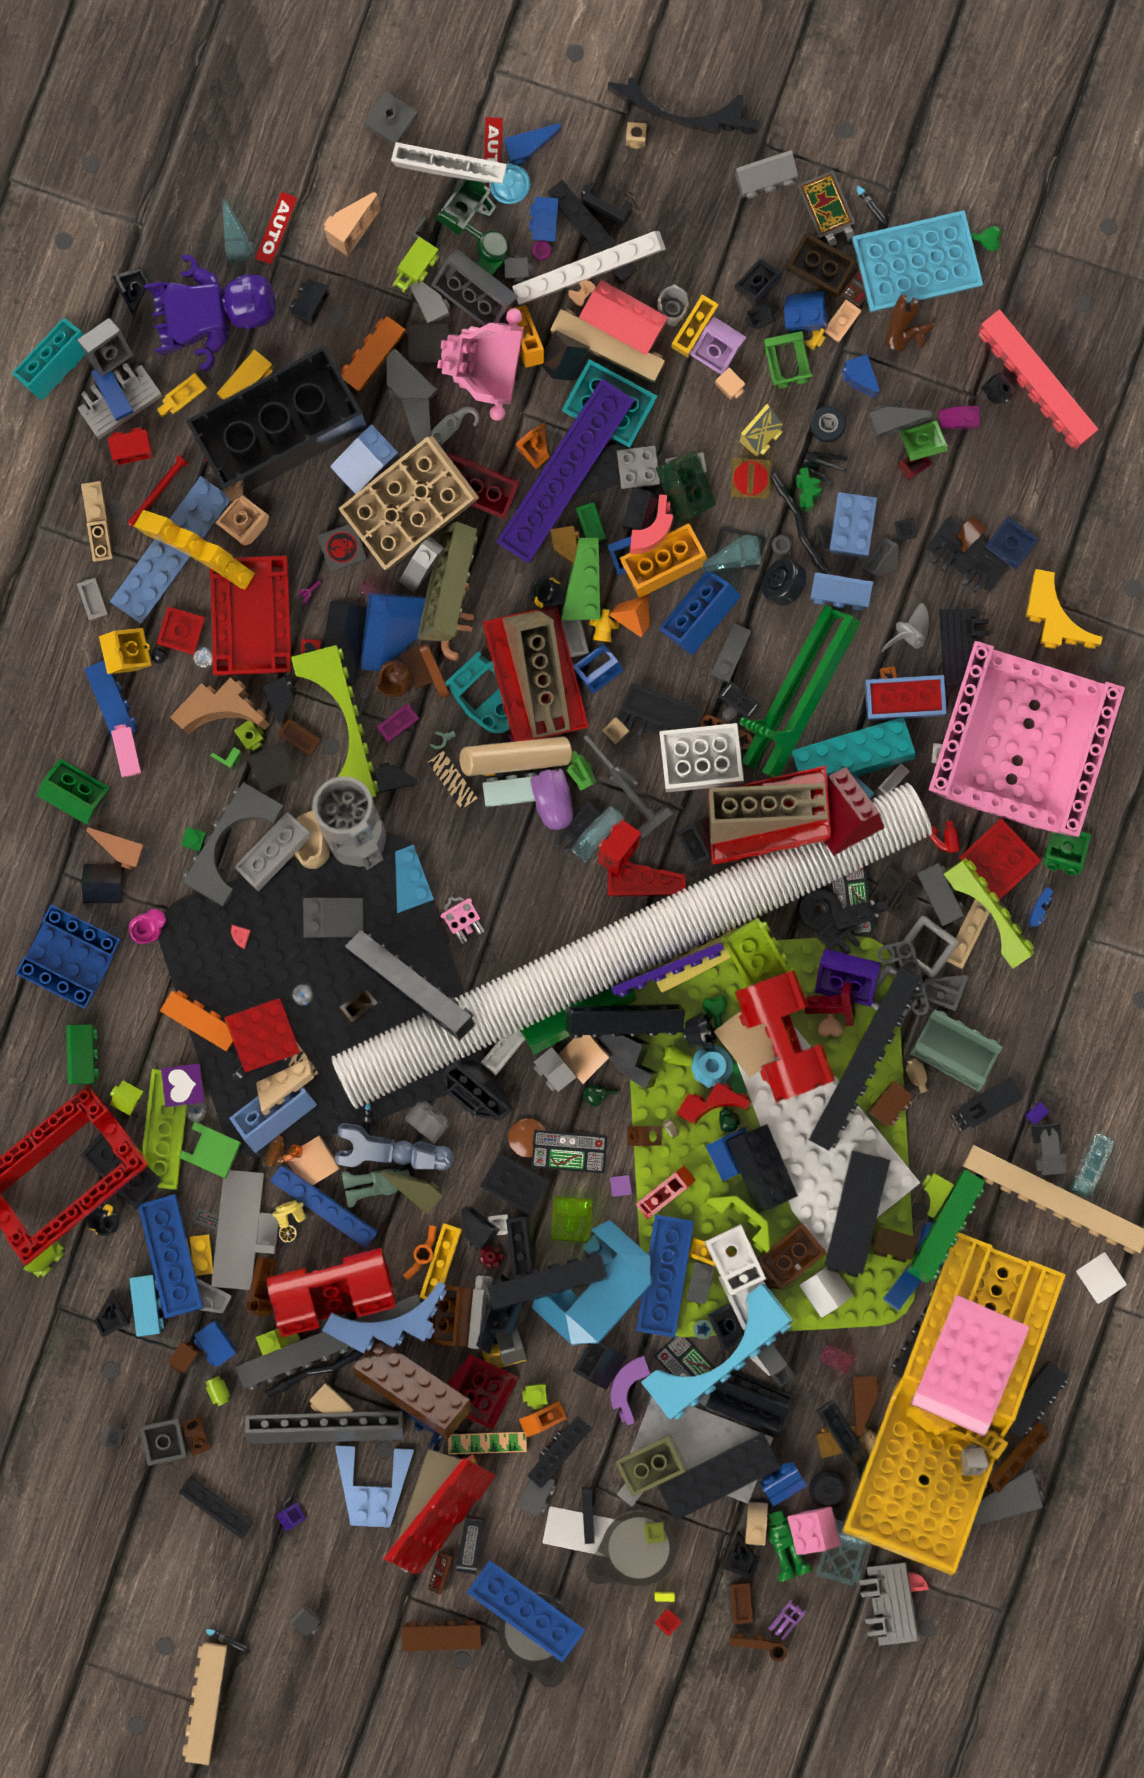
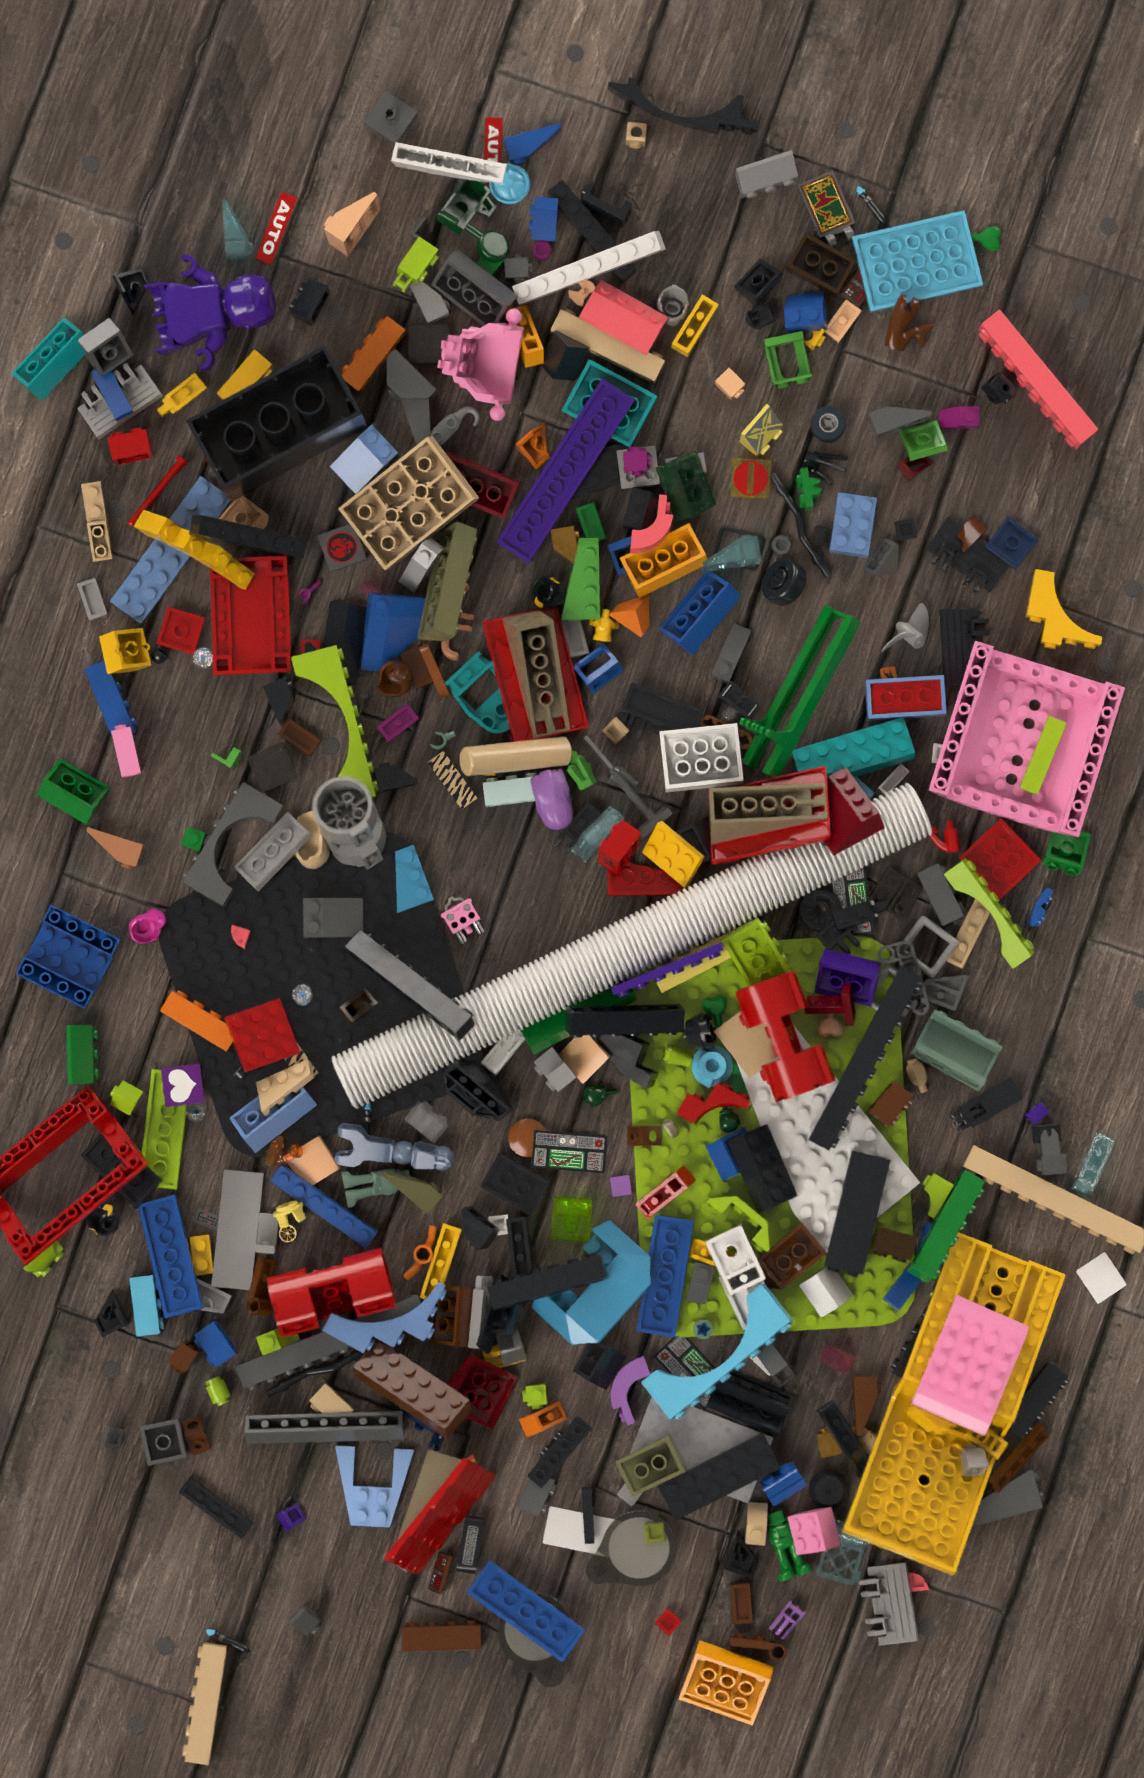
(102, 883): black slope -> none
(208, 705): medium nougat arch -> none
(213, 1152): bright green flag -> none
(247, 536): none -> black brick
(250, 735): lime brick -> none
(487, 1443): tile -> none
(490, 1261): dark red plant -> none
(636, 461): none -> magenta brick
(665, 1596): neon yellow tile -> none
(673, 854): none -> yellow plate
(718, 345): lavender slope -> none
(726, 1326): black slope -> none
(726, 1682): none -> light orange slope
(841, 591): medium blue slope -> none
(861, 376): blue slope -> none
(1043, 755): none -> lime tile

